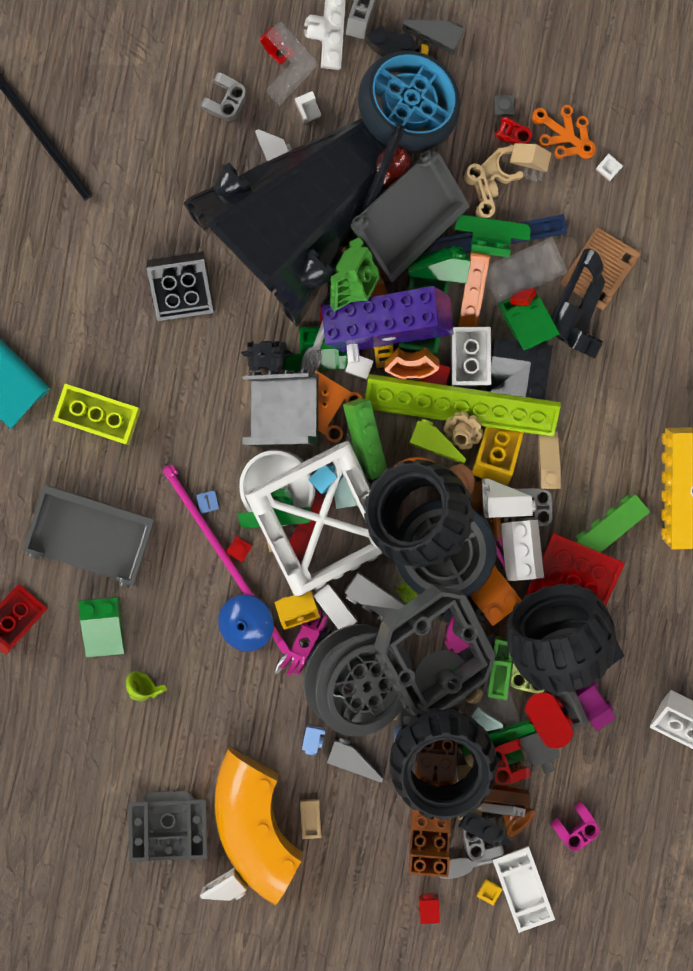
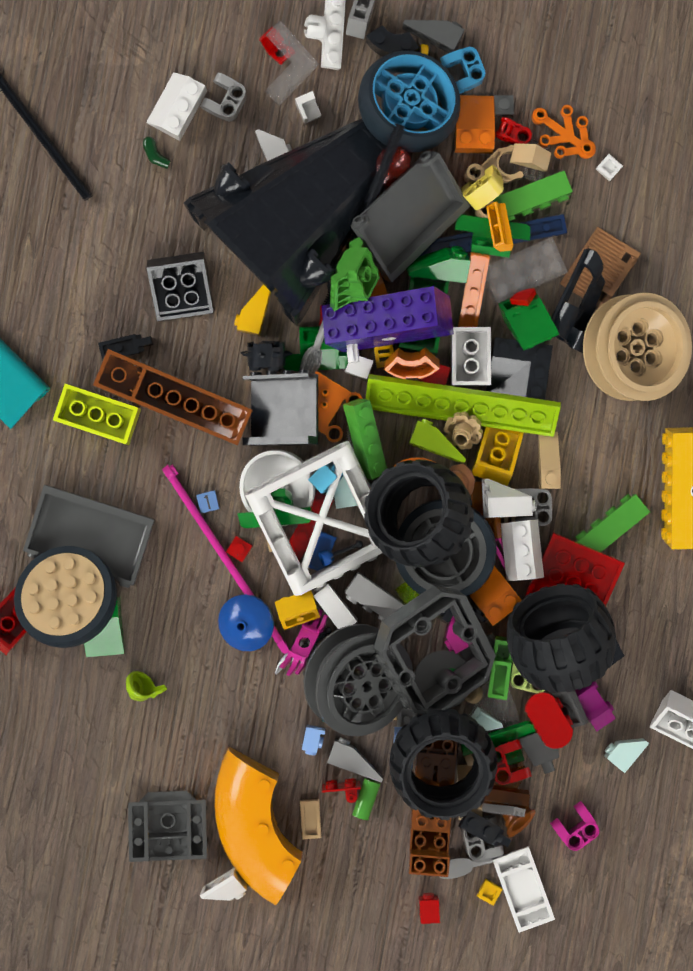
(65, 597): none -> tan wheel
(126, 345): none -> black hinge
(153, 154): none -> dark green arm
(172, 397): none -> dark orange slope
(177, 105): none -> white slope
(253, 313): none -> yellow slope
(324, 542): none -> blue tile
(327, 557): none -> hinge
(350, 787): none -> red hinge
(366, 799): none -> bright green piece
(457, 57): none -> dark azure piece
(475, 125): none -> orange slope
(484, 189): none -> light yellow piece
(499, 226): none -> light orange piece
(536, 195): none -> bright green brick
(625, 752): none -> light aqua slope
(667, 348): none -> tan wheel

